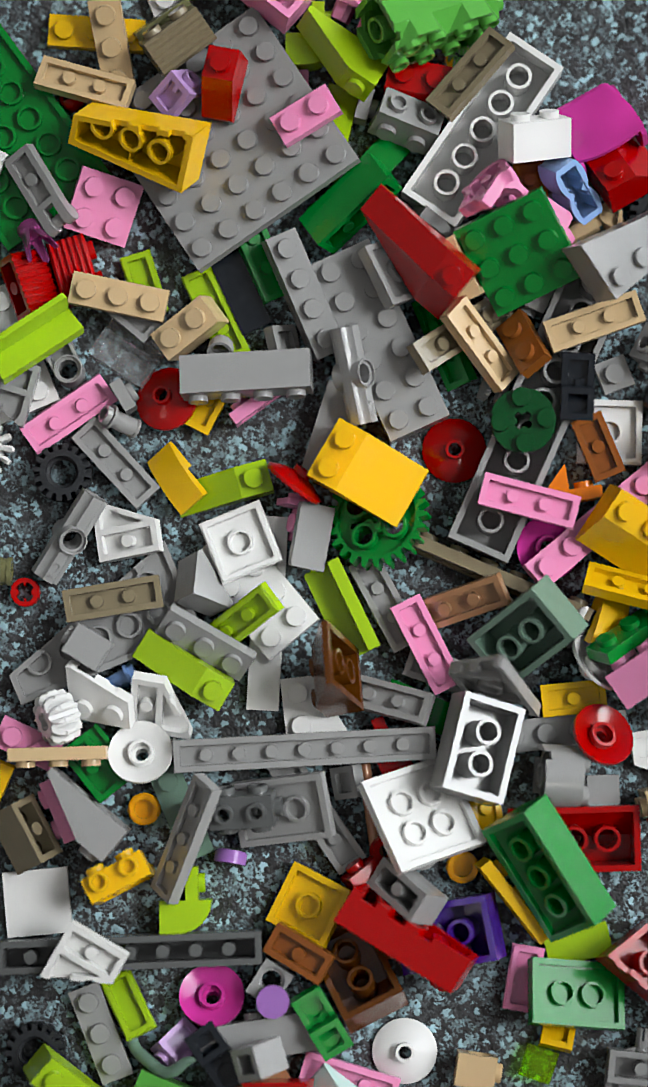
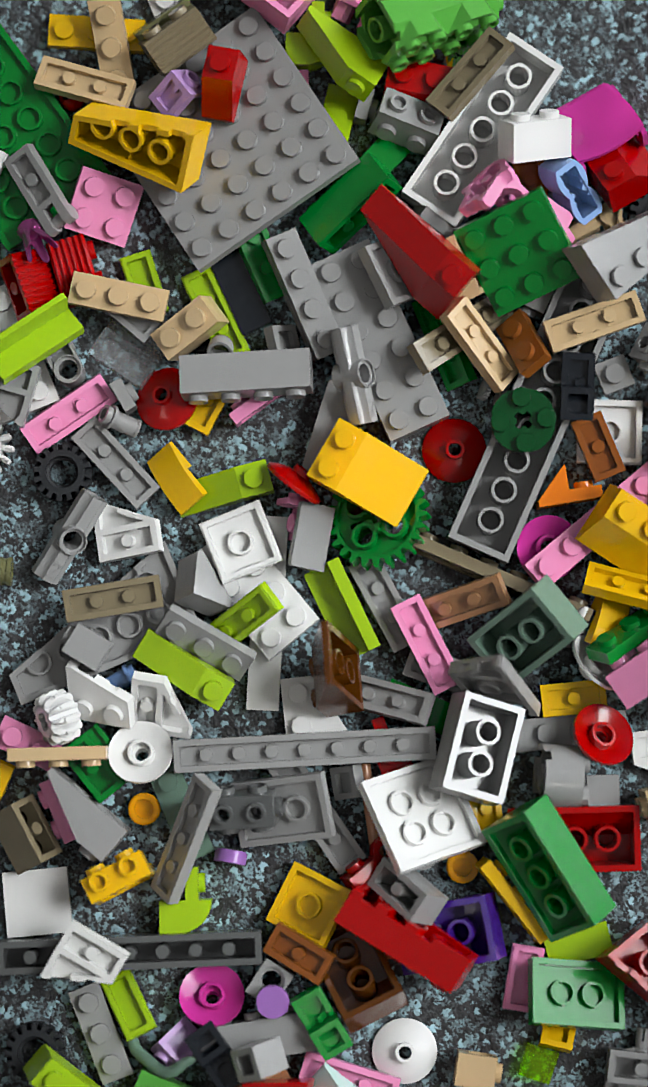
(36, 592): red bush -> none
(306, 115): bright pink plate -> none
(529, 500): bright pink plate -> none

